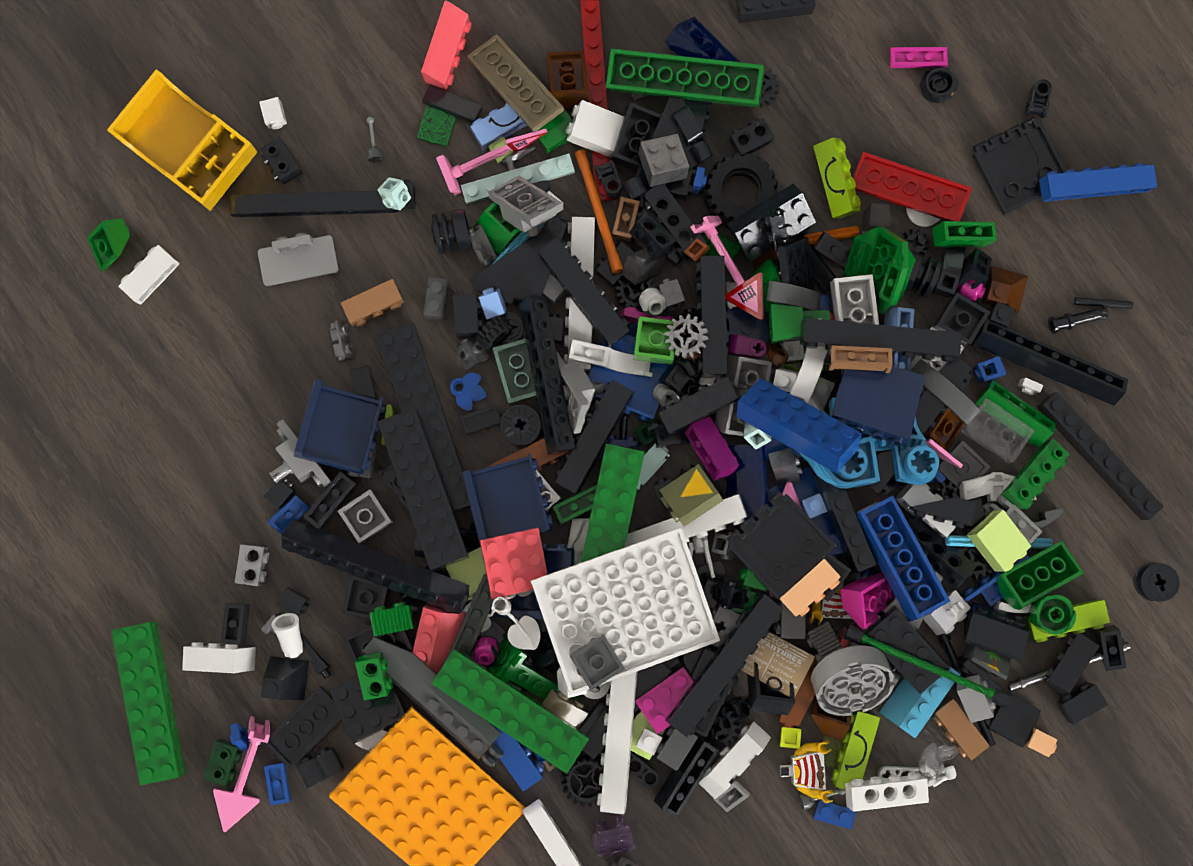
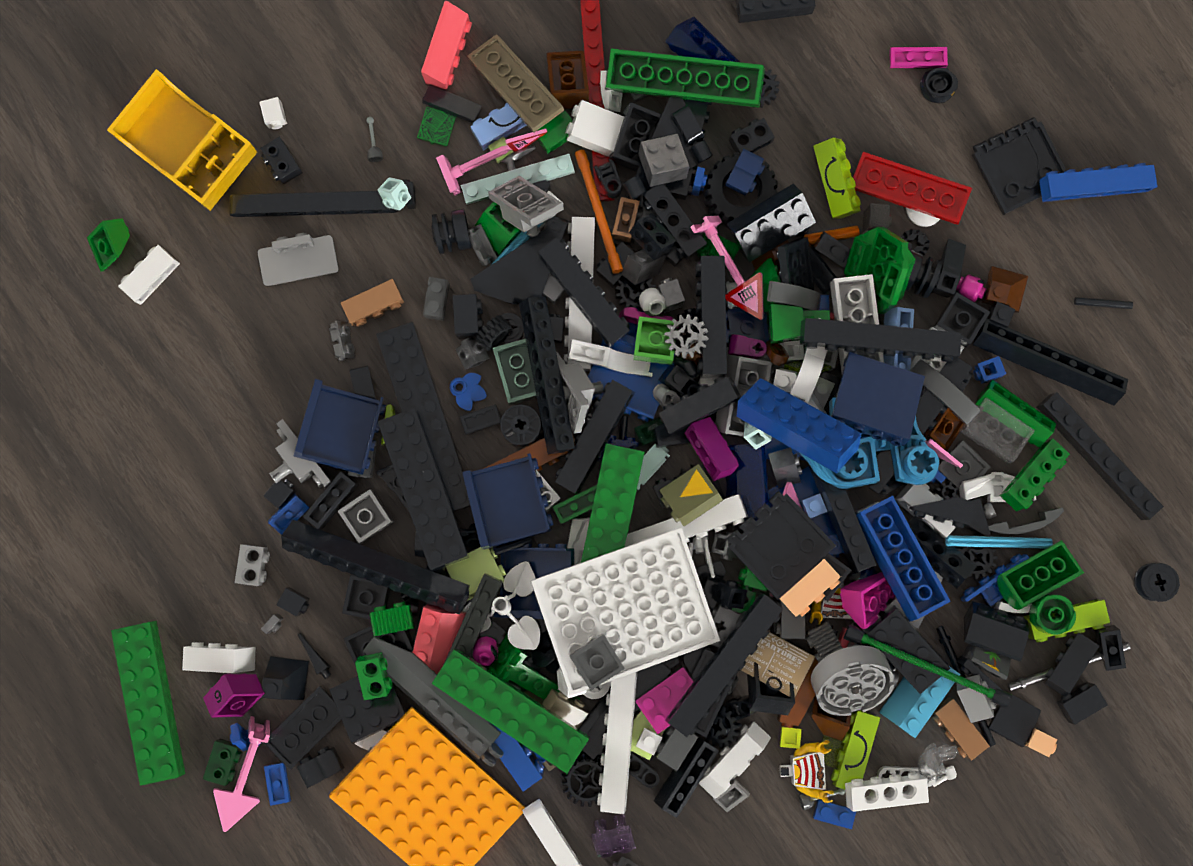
(233, 695): none -> magenta brick
(235, 623): black brick -> none
(288, 633): white plant -> none
(492, 303): light blue brick -> none
(513, 561): coral plate -> none
(610, 98): none -> white slope
(696, 250): dark orange slope -> none
(744, 172): none -> dark blue brick
(777, 234): black hinge -> none
(861, 358): medium nougat container -> none
(946, 616): white brick -> none
(964, 234): green brick -> none
(976, 268): black hinge -> none
(999, 541): yellowish green brick -> none
(1022, 522): light grey hinge -> none
(1029, 387): white plate -> none
(1039, 102): black piece -> none
(1069, 321): black pin -> none

